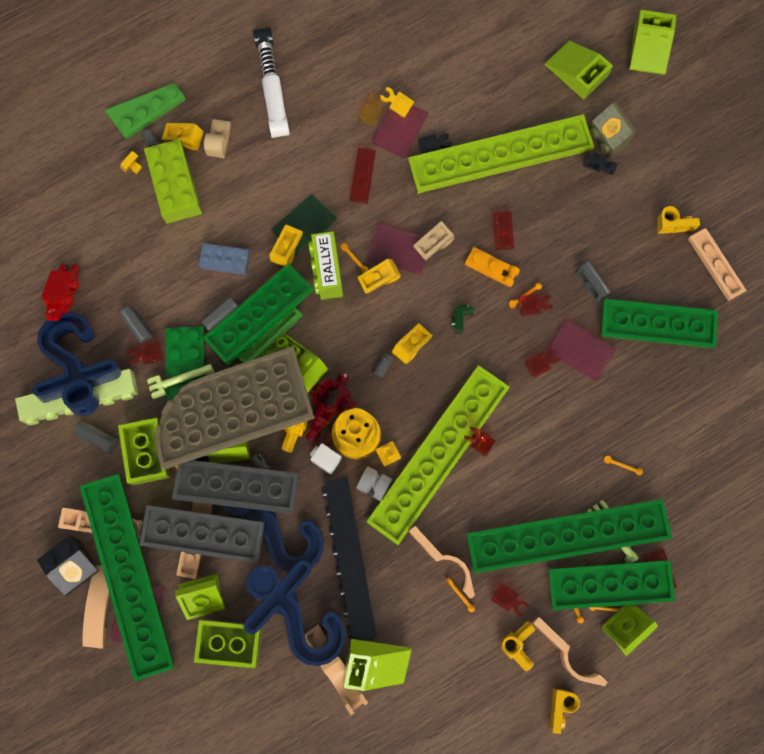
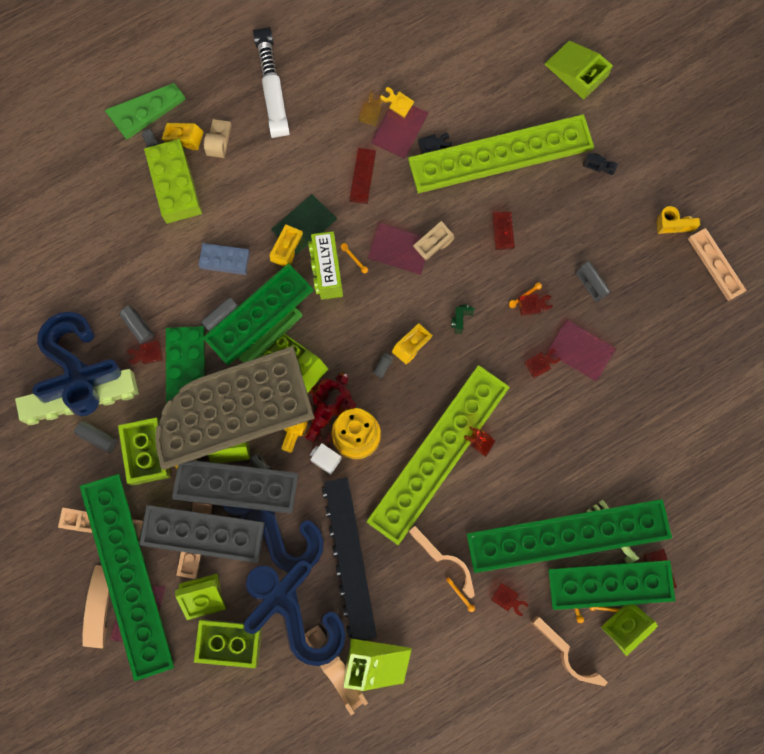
(60, 291): red hinge -> none
(68, 565): black slope -> none
(130, 163): yellow tile -> none
(160, 385): yellowish green hinge -> none
(374, 483): light grey wheel -> none
(381, 274): yellow plate -> none
(388, 453): yellow tile -> none
(491, 267): light orange plate -> none
(517, 652): yellow axle -> none
(557, 720): yellow plate -> none
(607, 459): light orange hinge -> none
(612, 130): olive slope -> none
(652, 41): lime slope -> none
(659, 323): green plate -> none

